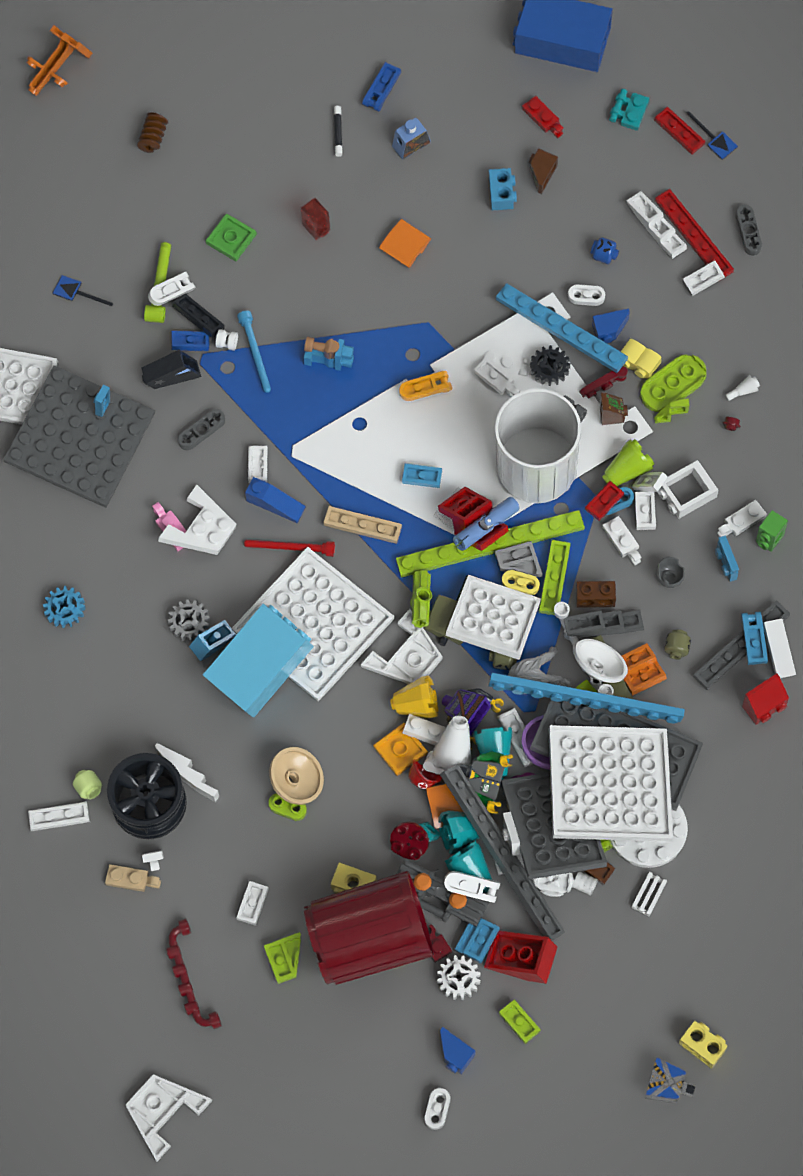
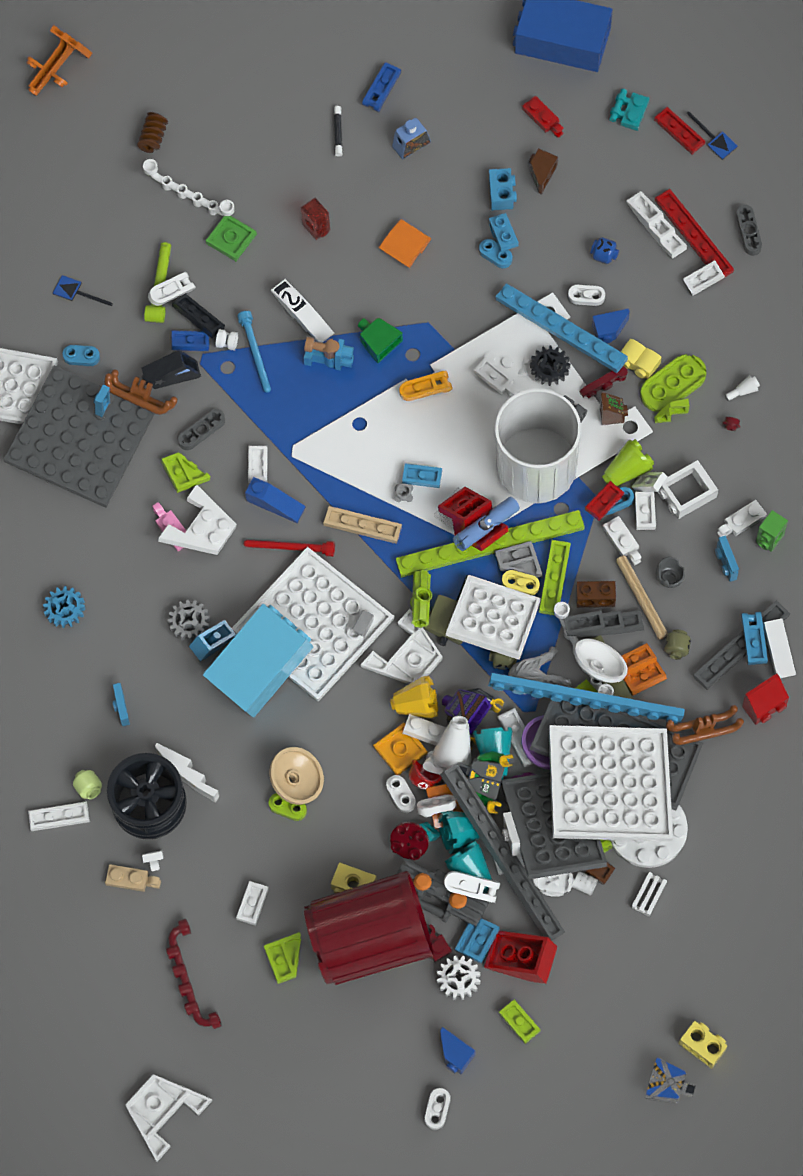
(80, 356): none -> dark azure plate
(120, 705): none -> dark azure plate
(138, 394): none -> dark orange piece
(183, 472): none -> lime wing
(225, 209): none -> white bar
(302, 311): none -> white slope
(363, 623): none -> light grey piece
(379, 338): none -> green torso
(399, 488): none -> light grey plate
(400, 793): none -> white plate
(436, 805): none -> white plate
(494, 253): none -> dark azure plate
(503, 232): none -> dark azure plate
(642, 597): none -> tan axle
(704, 727): none -> dark orange piece

